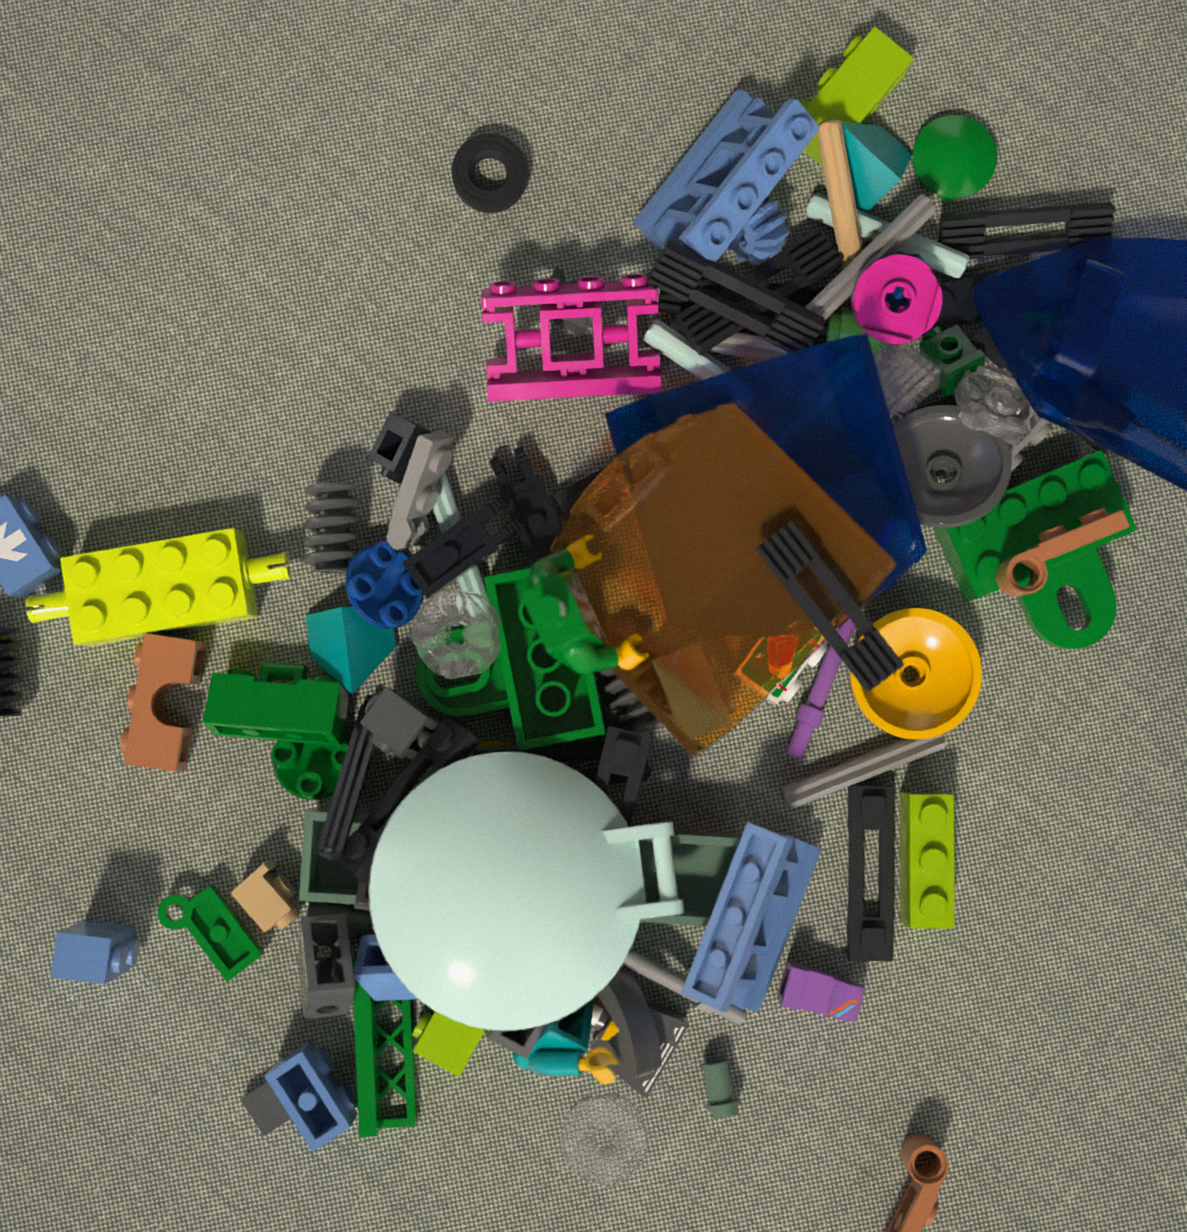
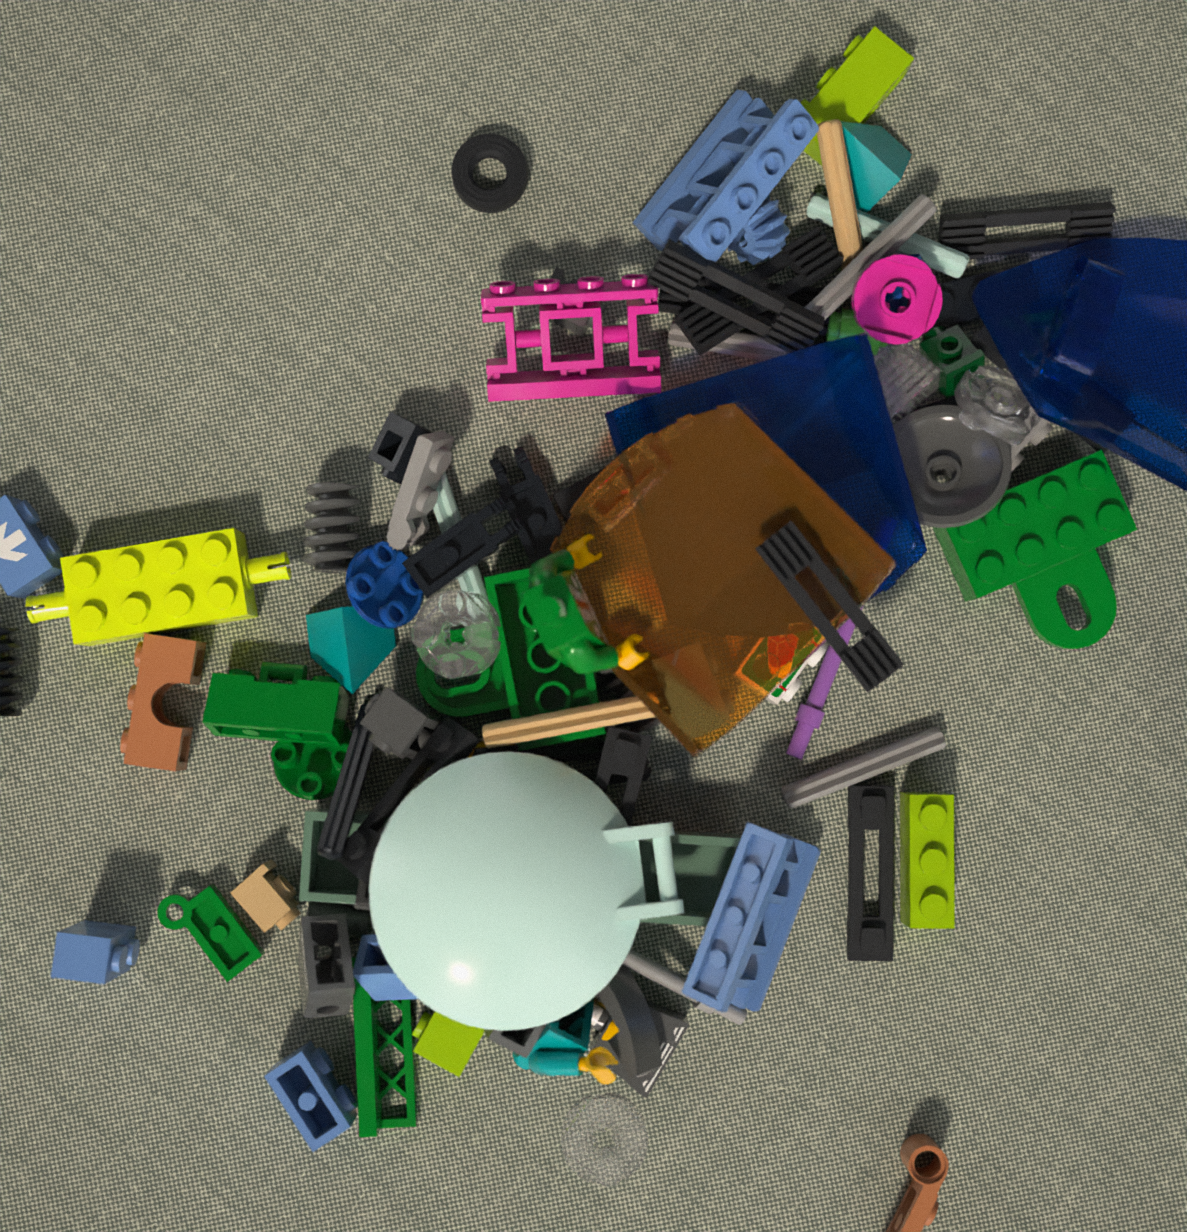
(265, 1108): dark grey tile -> none
(564, 721): none -> tan axle
(682, 352): light aqua axle -> none
(720, 1089): sand green pin -> none
(820, 992): medium lavender leg -> none
(945, 679): yellow dish -> none
(954, 157): green dish -> none
(1054, 543): nougat plate -> none

